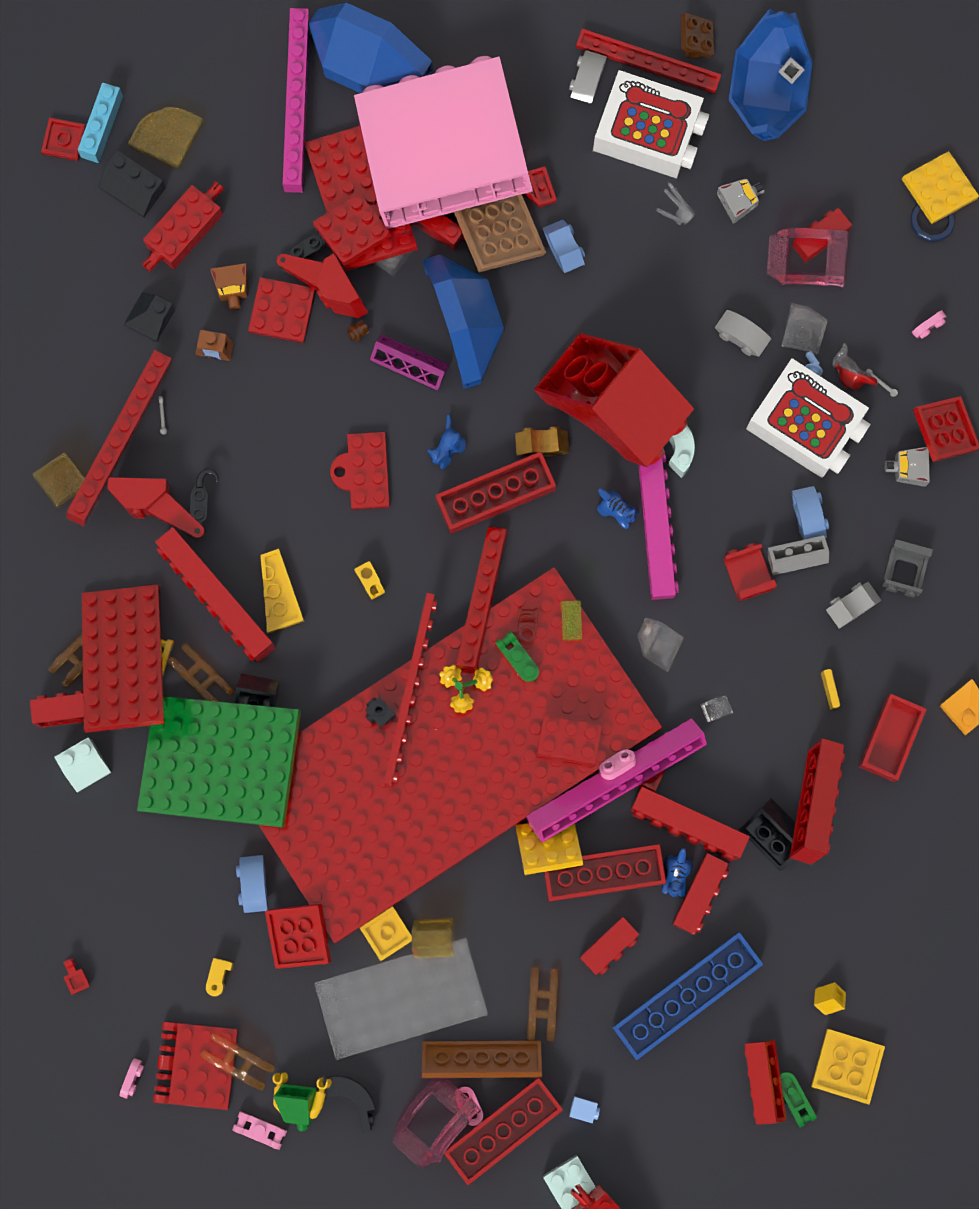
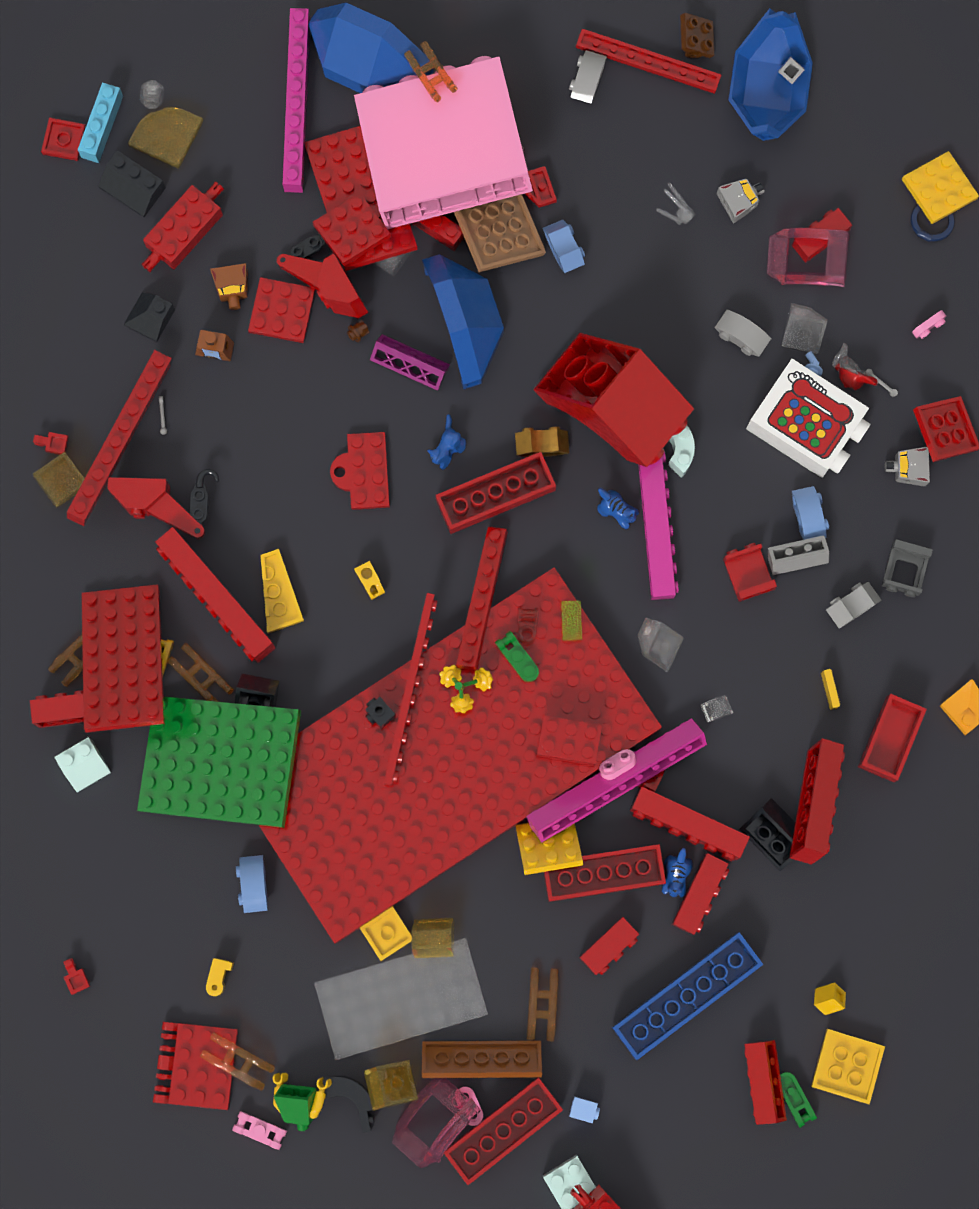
(54, 442): none -> red plate
(135, 1070): bright pink plate -> none
(151, 94): none -> clear head
(298, 936): red plate -> none
(390, 1085): none -> clear yellow brick
(434, 63): none -> clear orange piece
(650, 125): brick -> none

